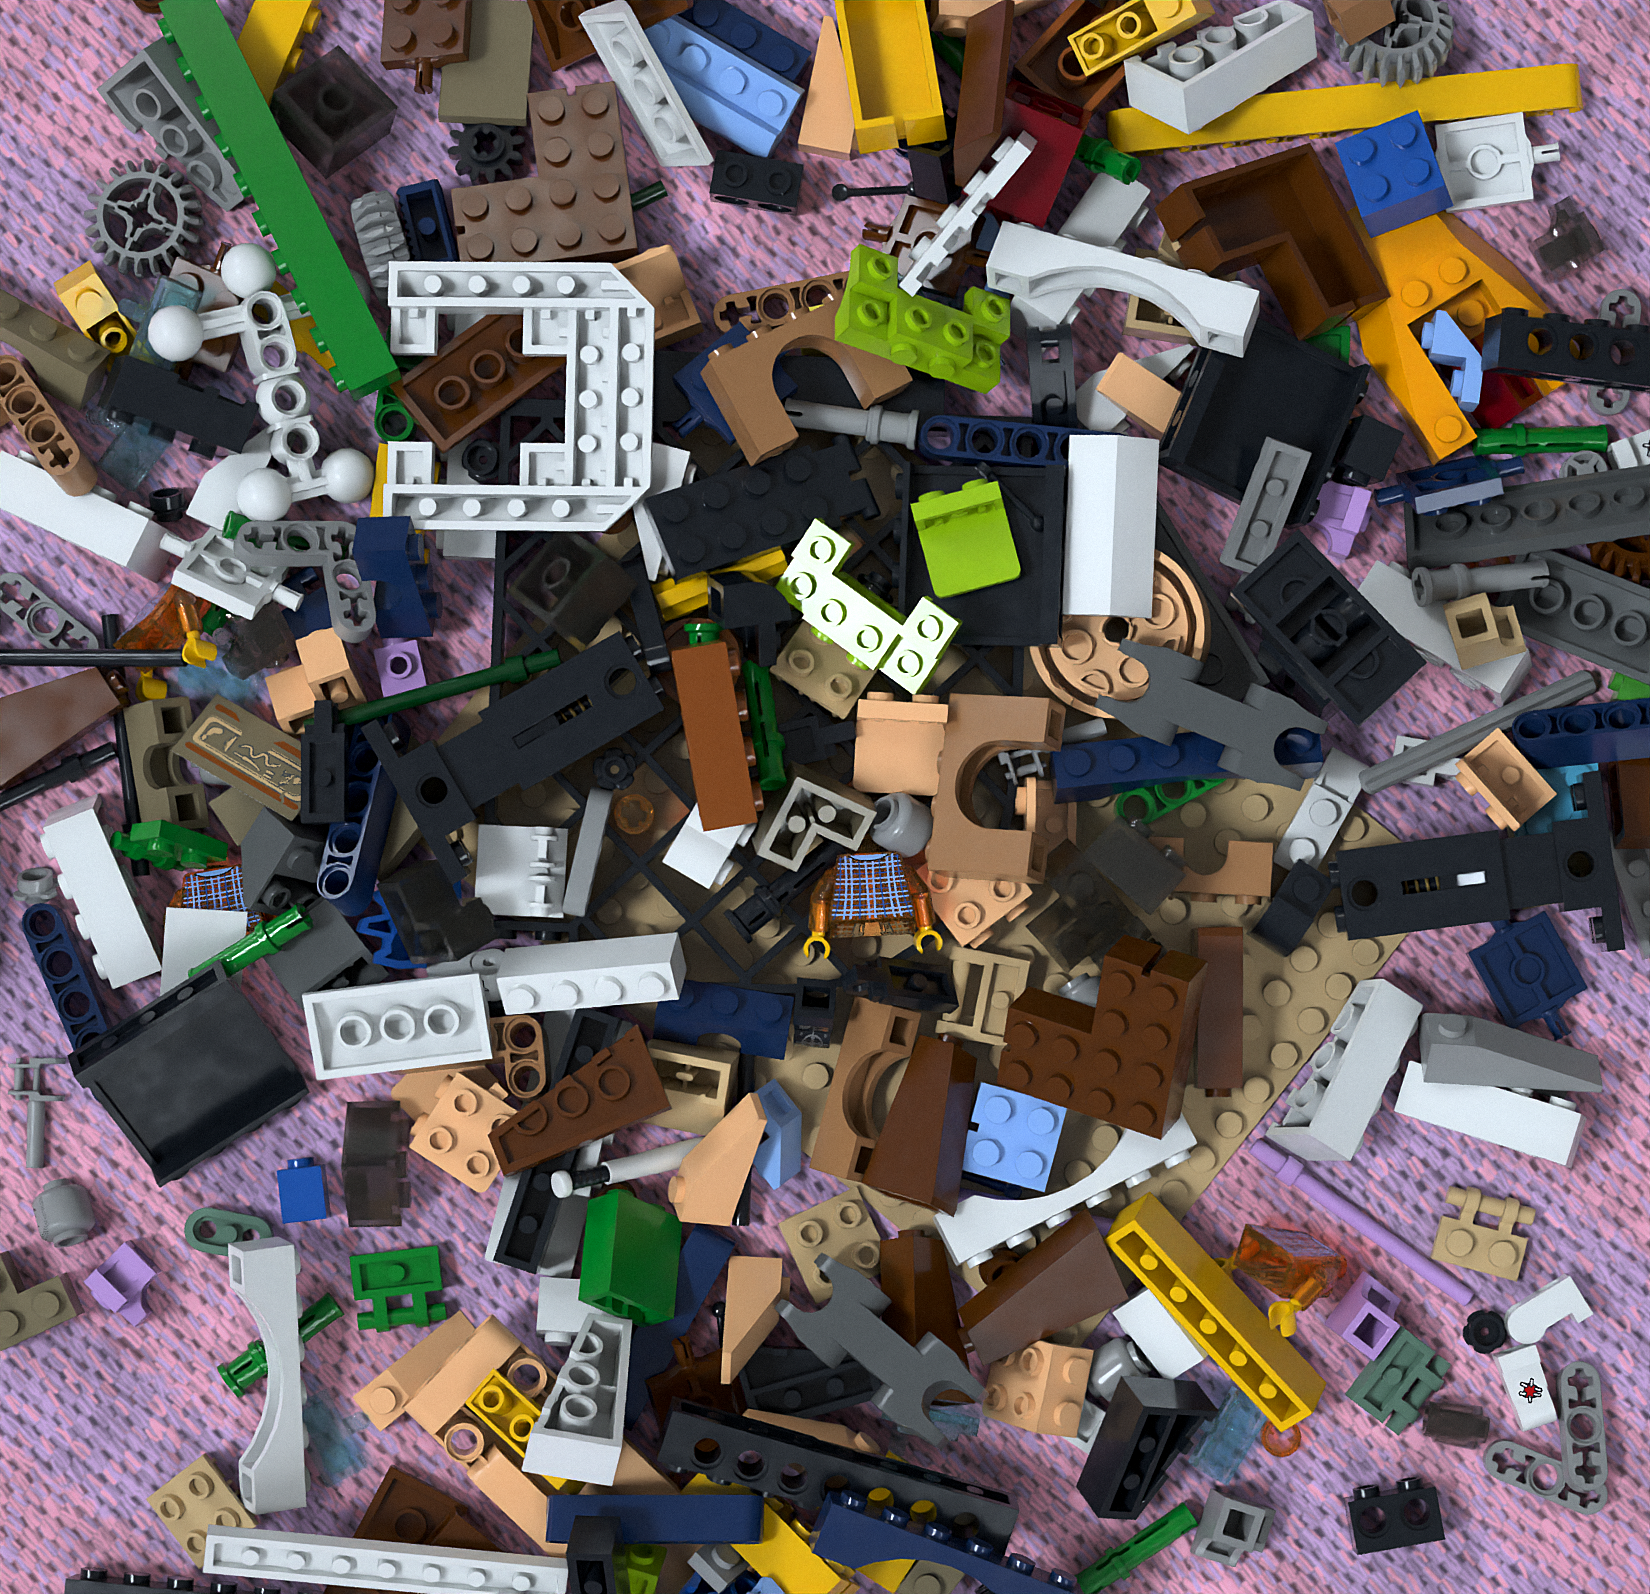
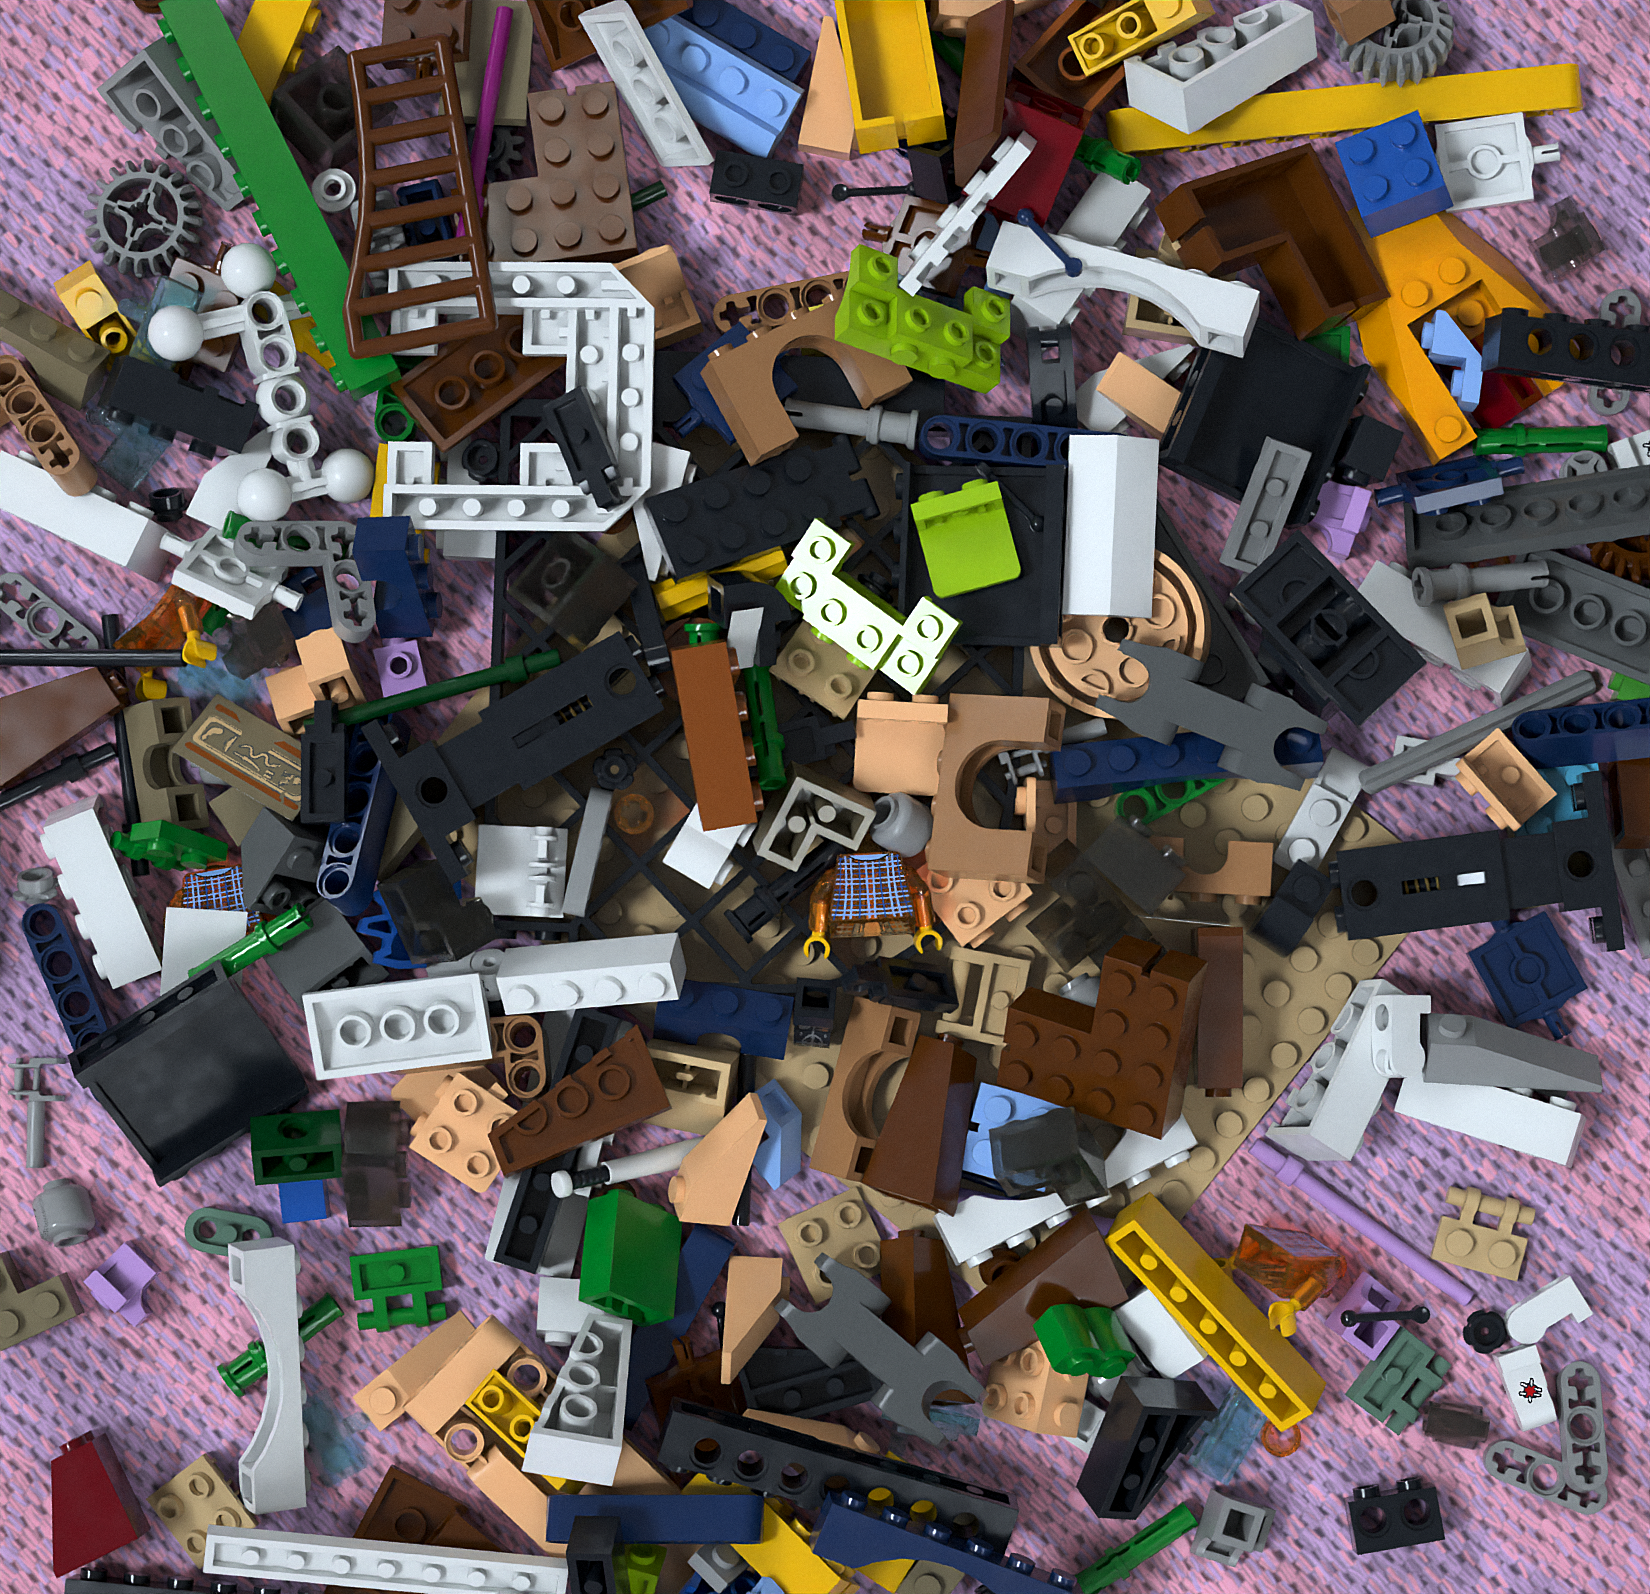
(91, 1504): none -> dark red slope
(296, 1147): none -> dark green brick
(336, 203): none -> white plate
(369, 219): none -> reddish brown bar
(488, 103): none -> magenta bar
(585, 446): none -> black hinge
(744, 633): none -> white sticker
(1048, 1152): none -> clear smoke brick
(1073, 265): none -> dark blue hinge
(1084, 1341): none -> green brick
(1182, 920): none -> white sticker
(1397, 1034): none -> white leg
(1418, 1314): none -> black hinge

